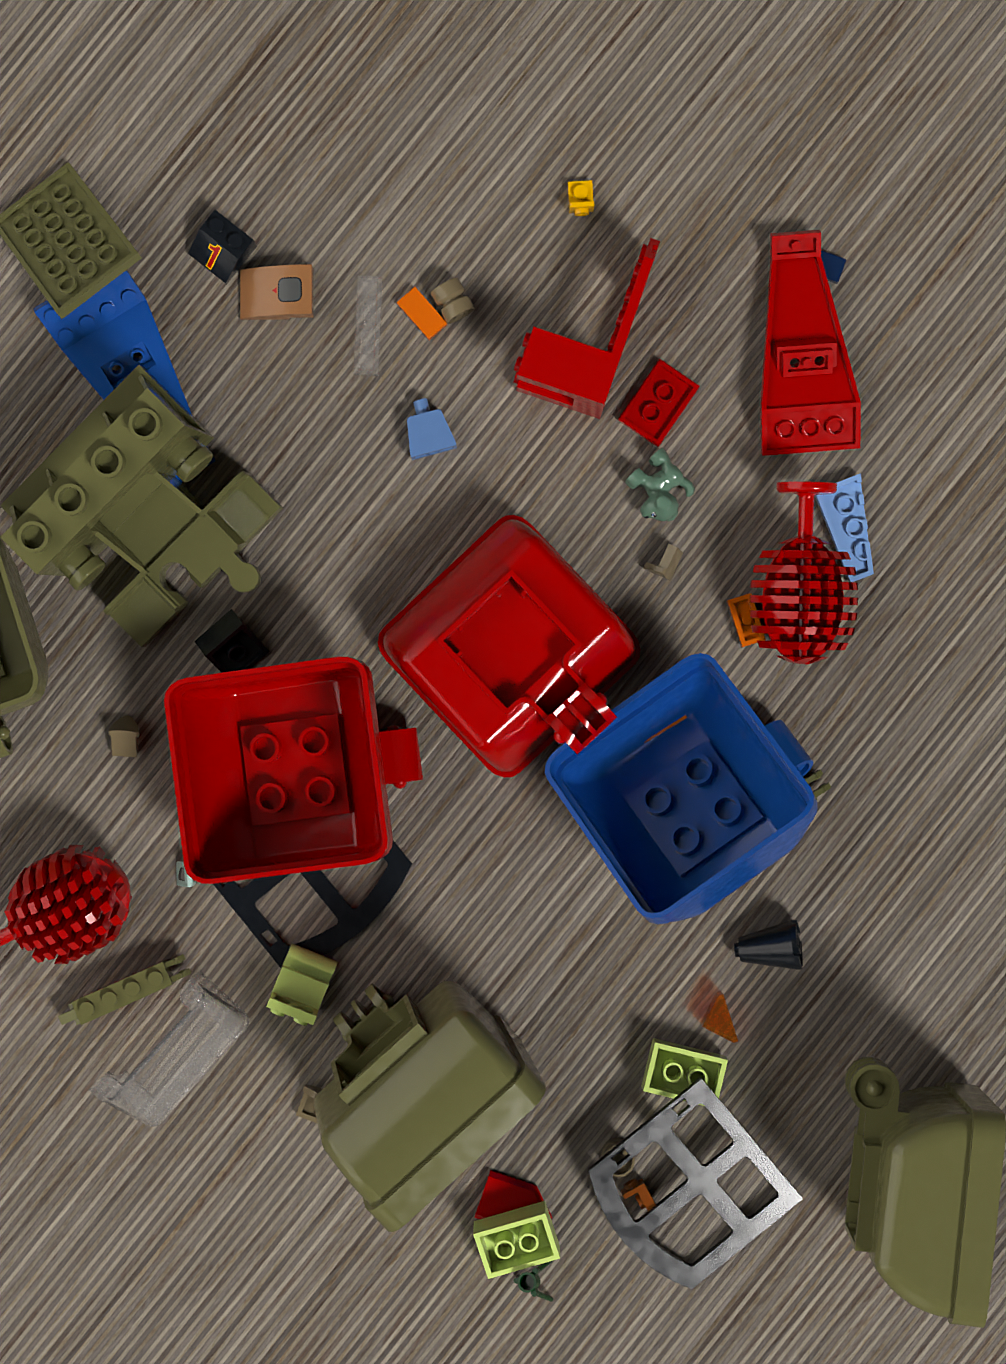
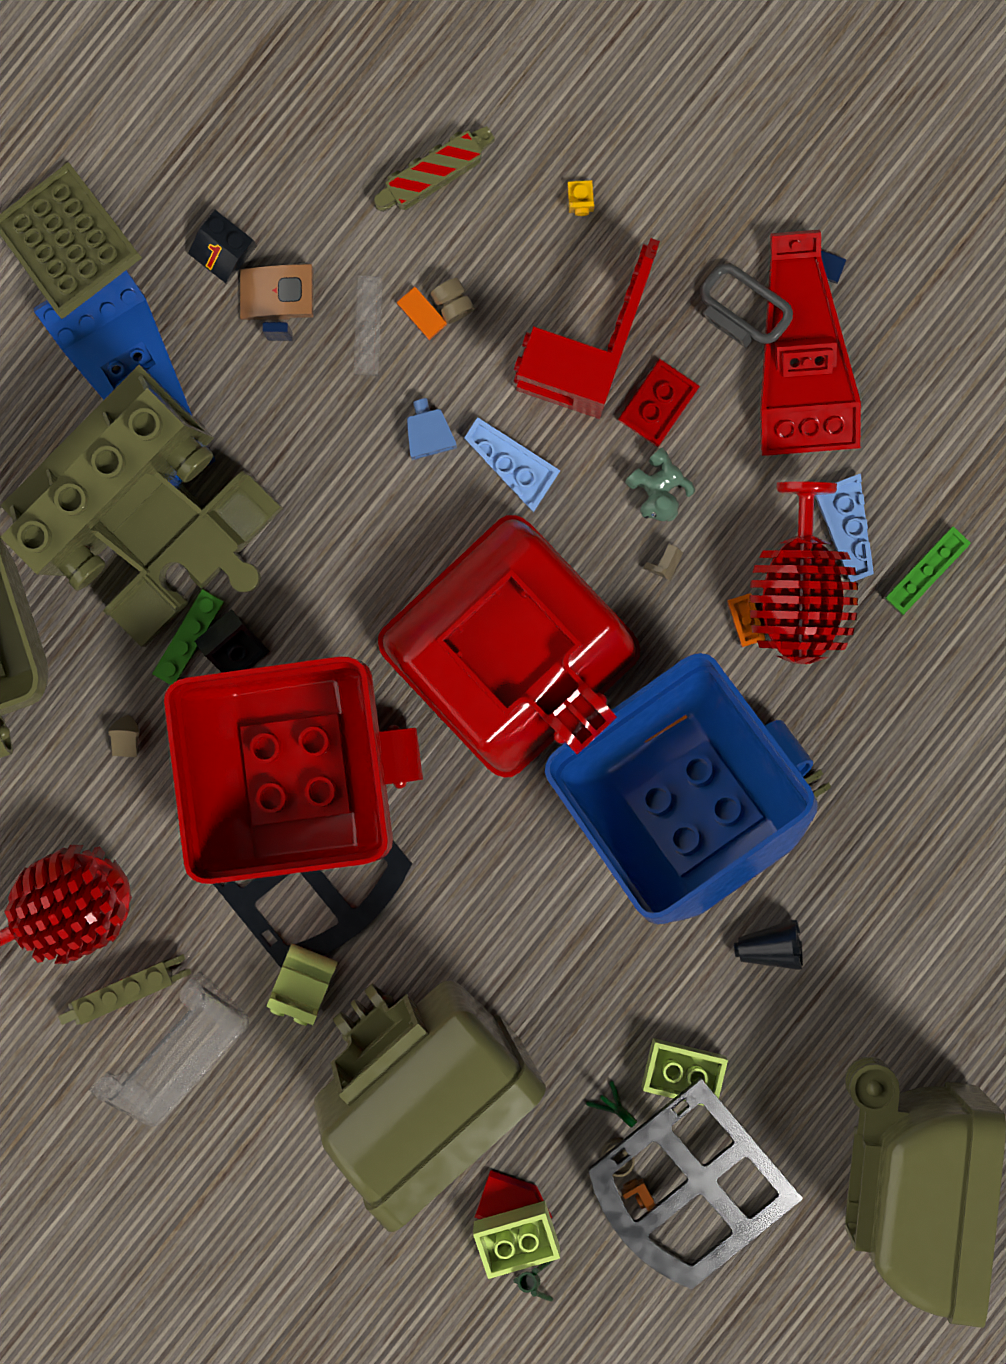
(182, 878): light aqua slope -> none
(183, 645): none -> bright green plate
(277, 331): none -> dark blue tile
(306, 1107): dark tan tile -> none
(435, 170): none -> olive hinge
(515, 465): none -> light blue wing
(614, 1108): none -> dark green plant
(718, 1018): clear orange slope -> none
(731, 323): none -> dark grey bar
(927, 570): none -> bright green plate

